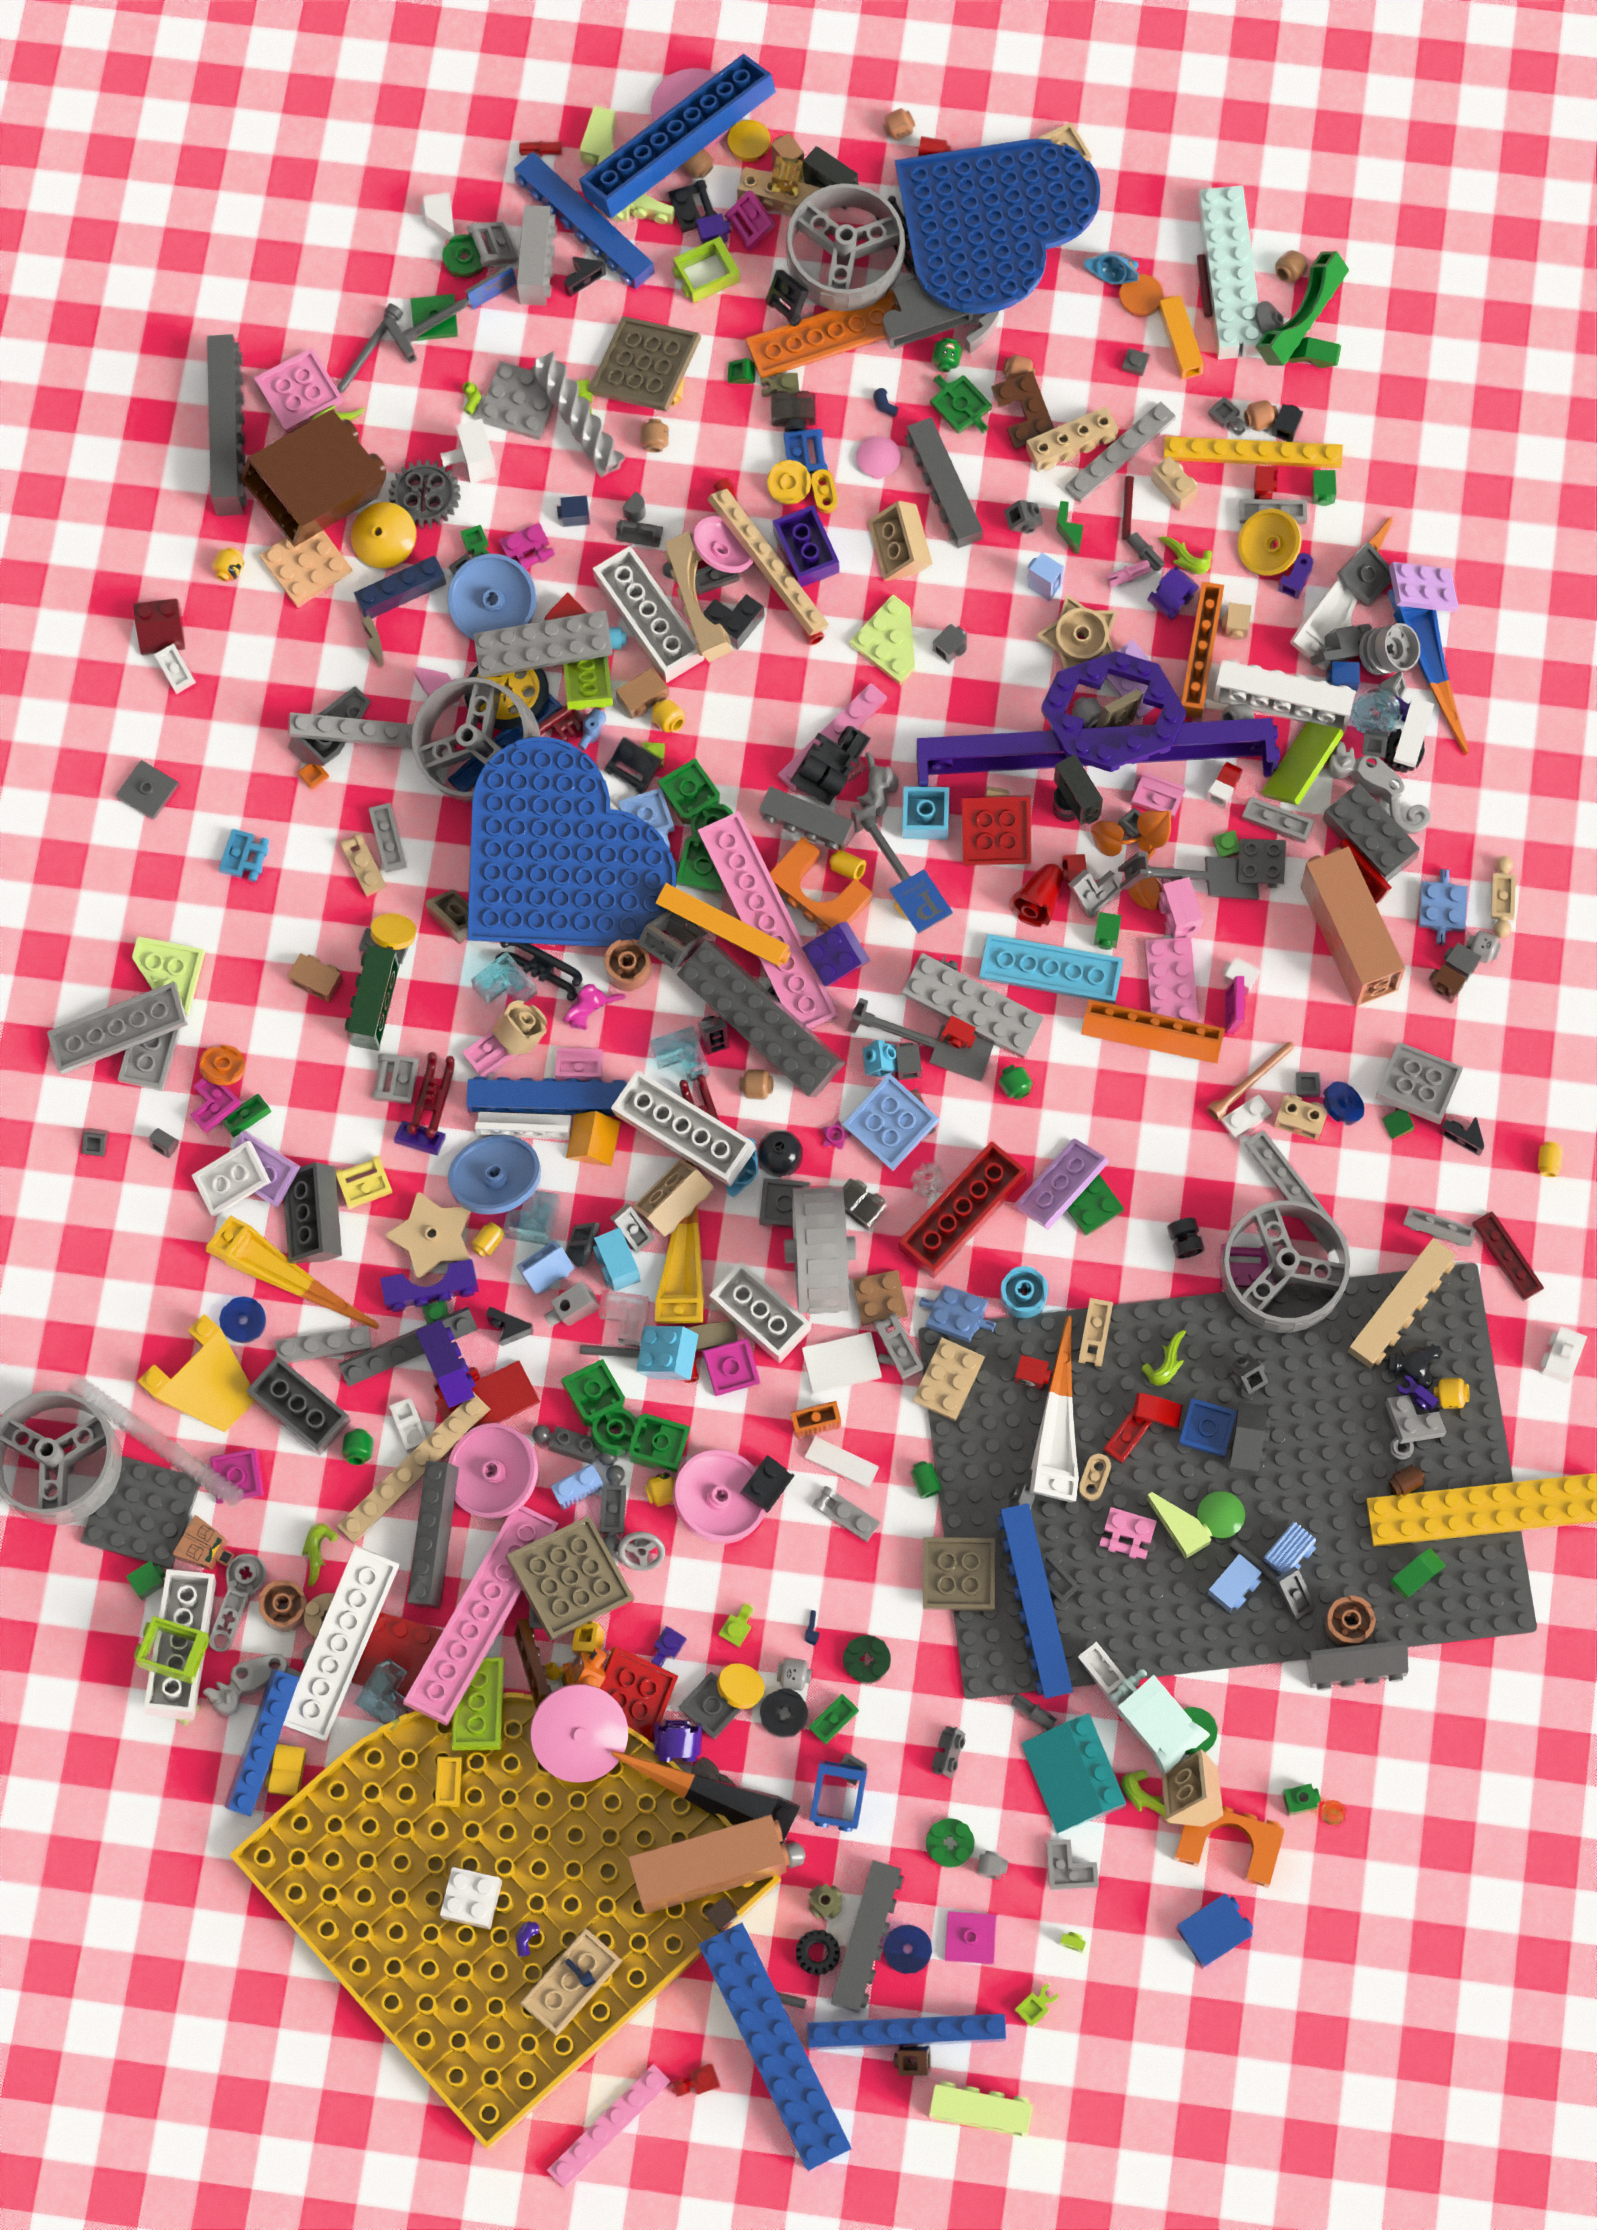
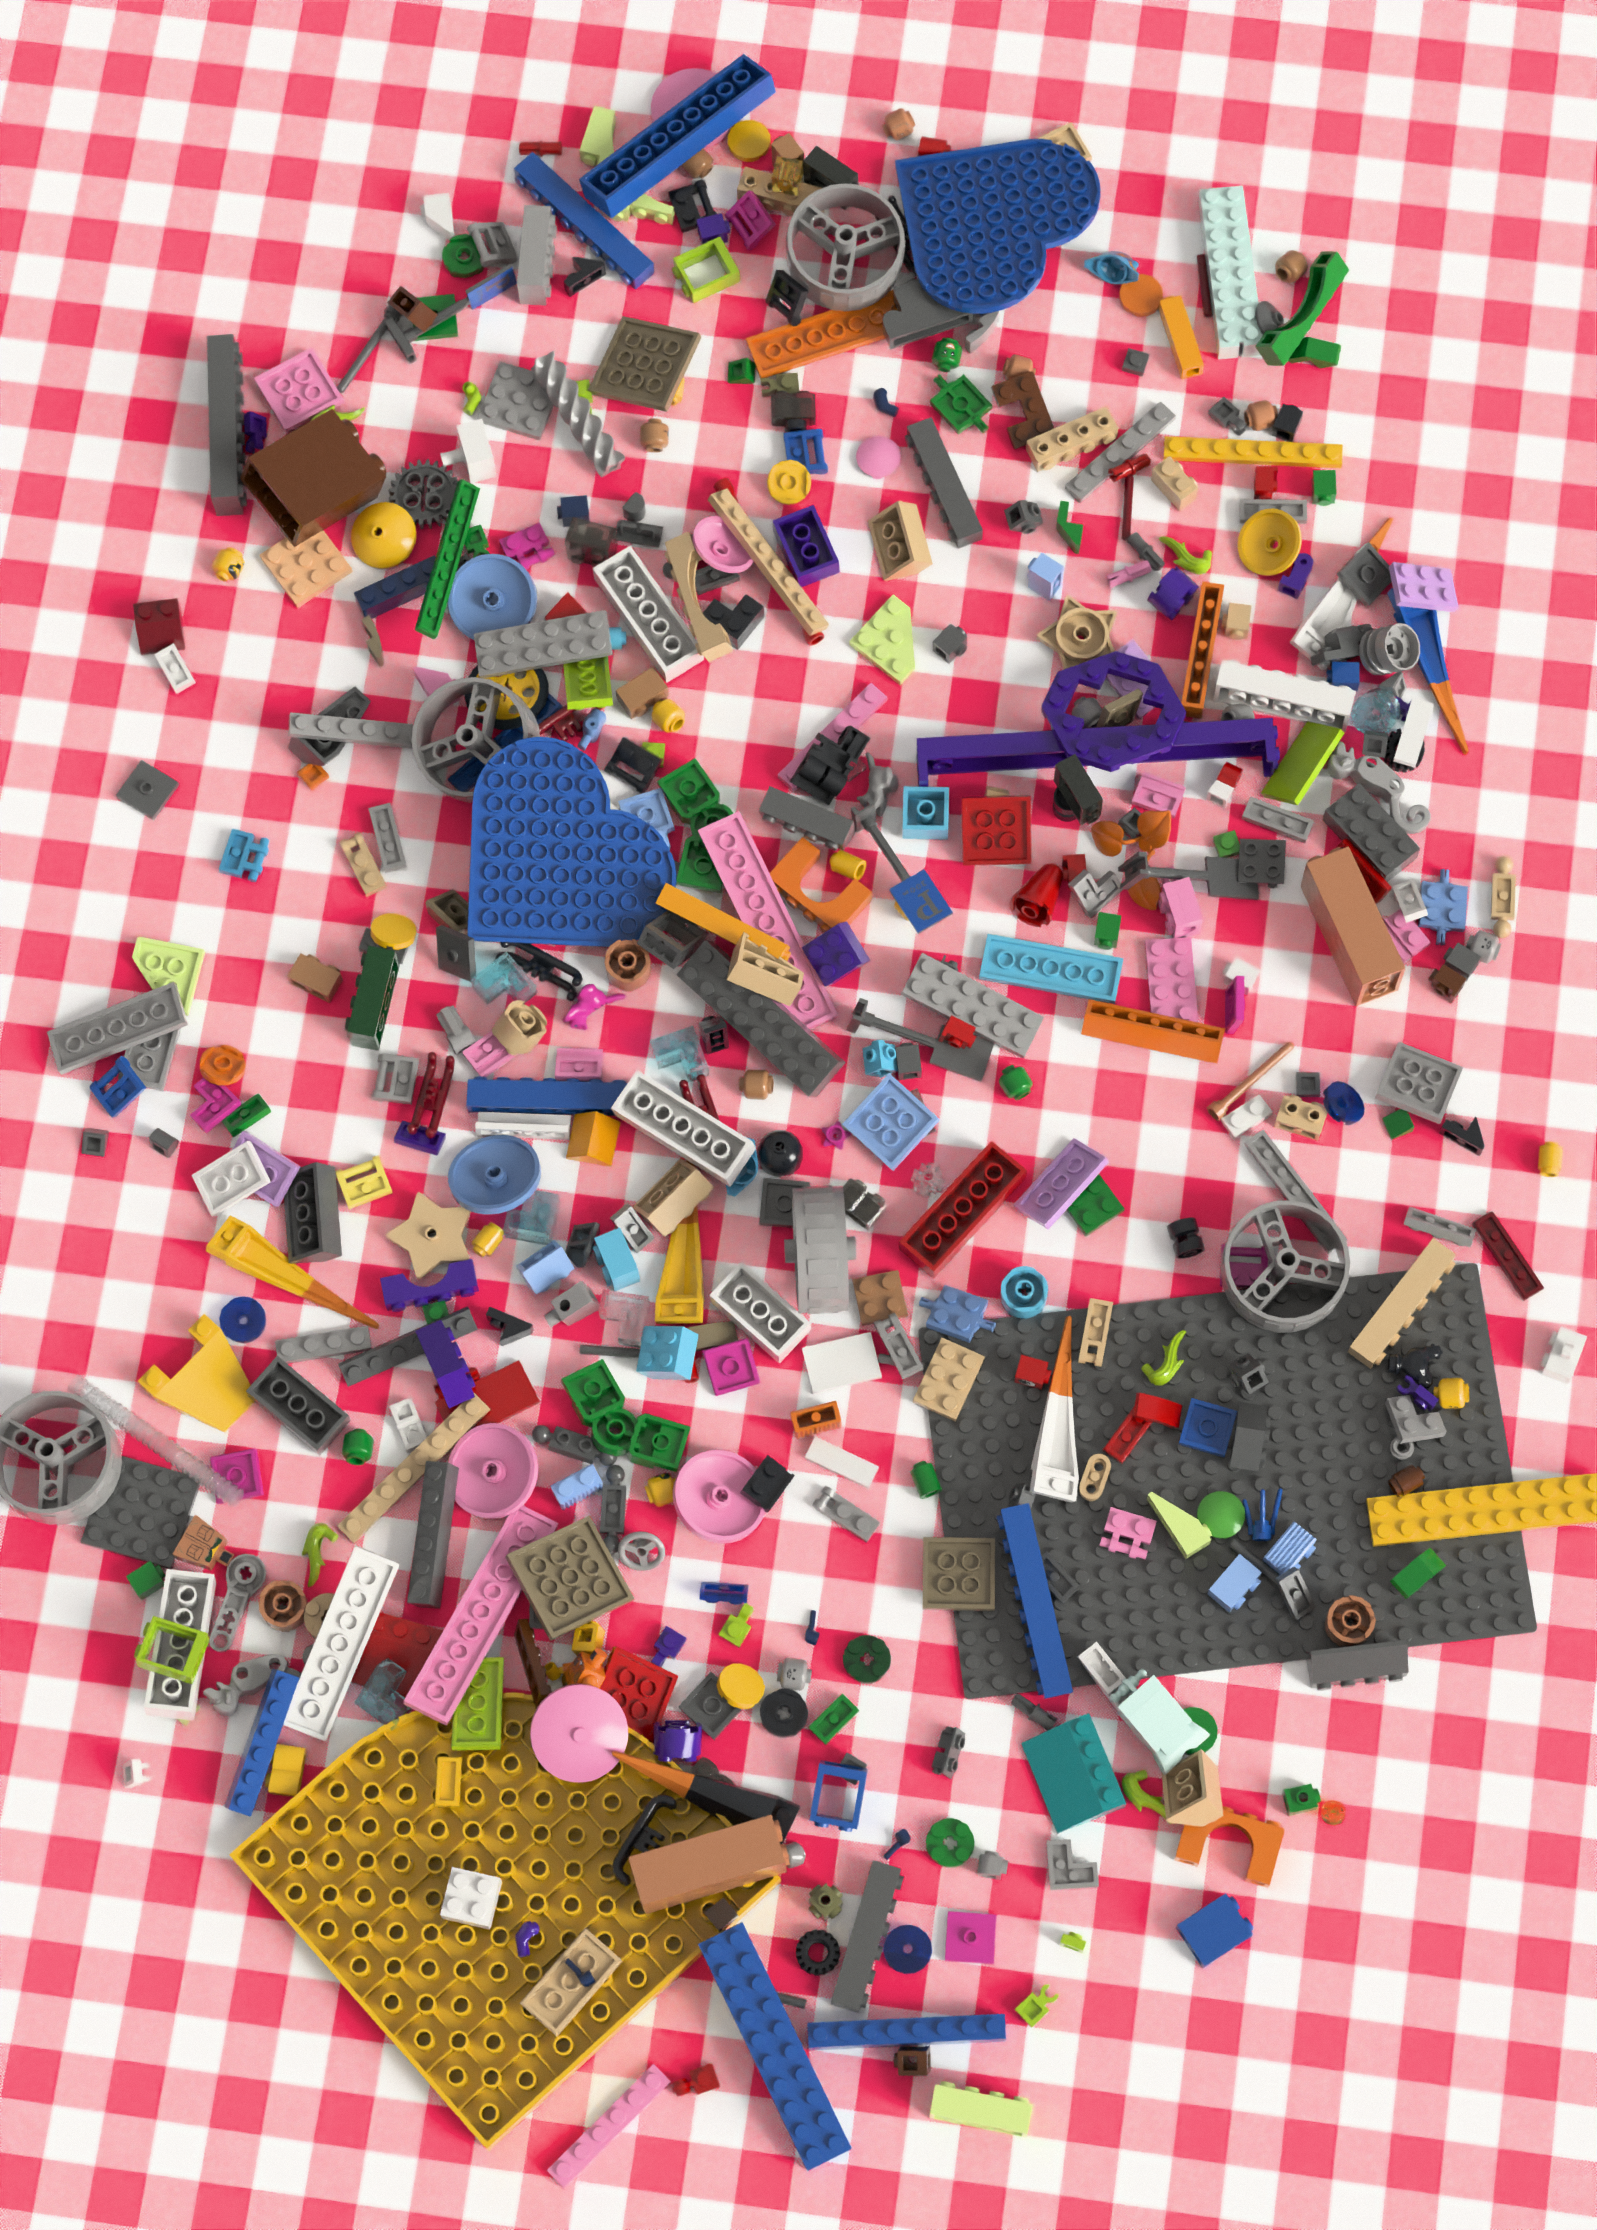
(122, 1092): none -> blue plate
(133, 1773): none -> white tile
(256, 429): none -> dark purple plate
(412, 308): none -> reddish brown brick
(447, 559): none -> green tile
(456, 953): none -> dark grey plate
(457, 1033): none -> light grey piece
(590, 542): none -> clear smoke brick
(641, 1836): none -> black piece
(725, 1592): none -> clear blue plate
(764, 973): none -> tan wedge
(824, 492): yellow plate -> none
(903, 1838): none -> dark blue hand
(1129, 467): none -> red axle
(1262, 1530): none -> blue plant
(1406, 936): none -> bright pink plate
(1410, 900): none -> white plate

